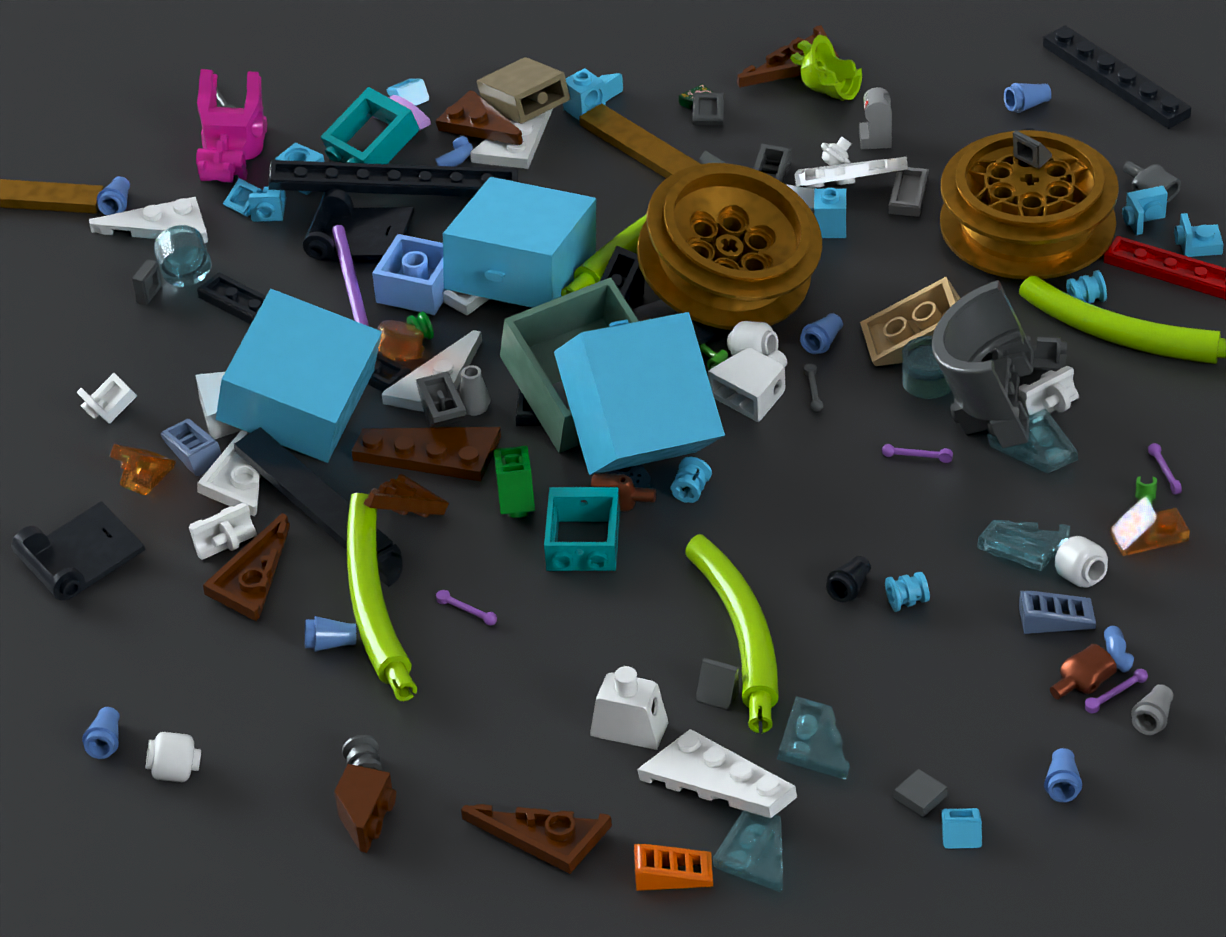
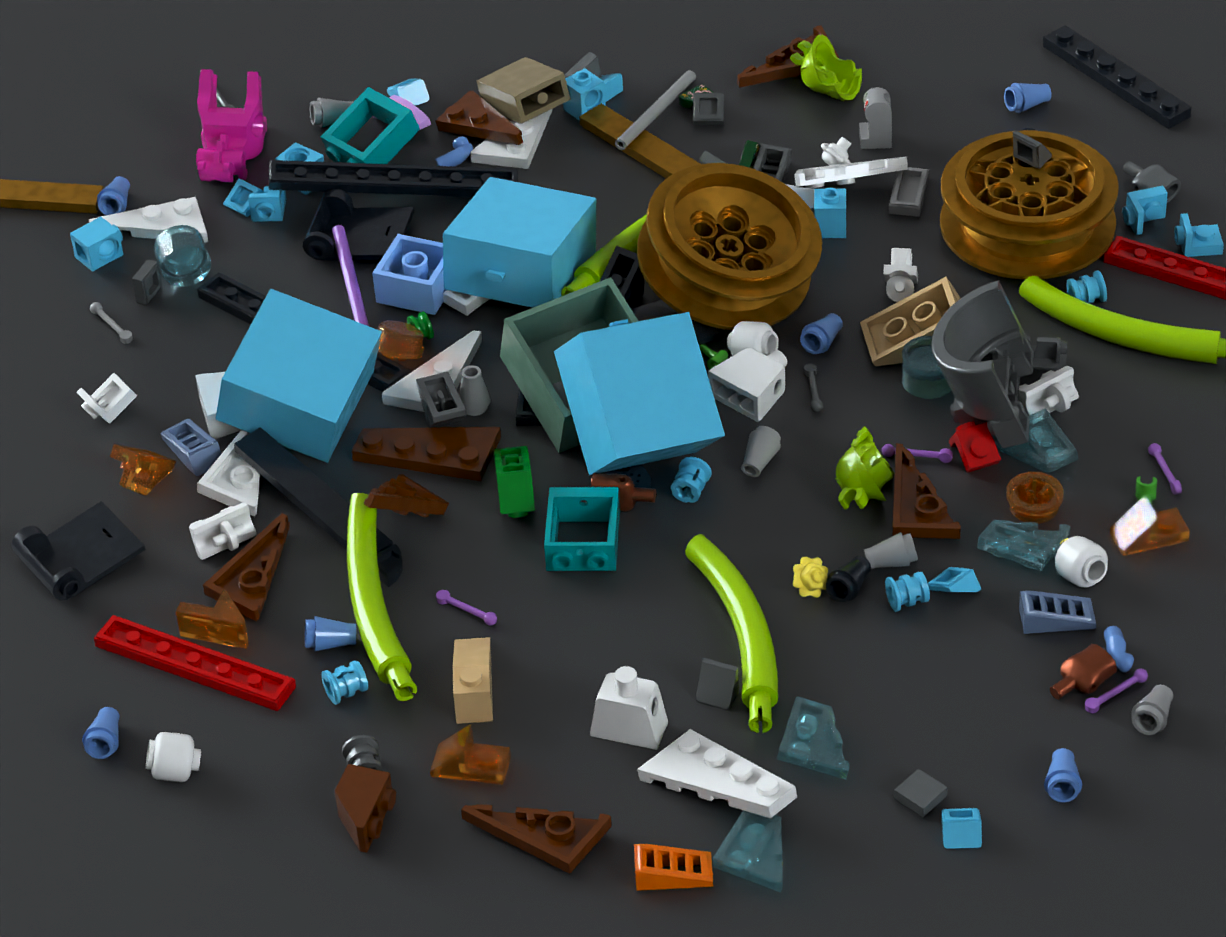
(97, 243): none -> medium azure brick
(125, 335): none -> light grey hinge
(195, 662): none -> red tile
(217, 625): none -> clear orange slope
(327, 111): none -> light grey cone
(344, 681): none -> medium azure bush
(465, 760): none -> clear orange slope
(472, 680): none -> tan slope
(589, 62): none -> dark grey slope
(655, 110): none -> light grey piece
(749, 154): none -> dark green tile
(760, 449): none -> light grey cone
(810, 576): none -> light yellow plant
(862, 472): none -> lime helmet
(892, 552): none -> light grey cone
(900, 274): none -> white hips
(916, 504): none -> reddish brown wing
(955, 580): none -> medium azure slope
(975, 446): none -> red bracket
(1034, 497): none -> clear orange piece

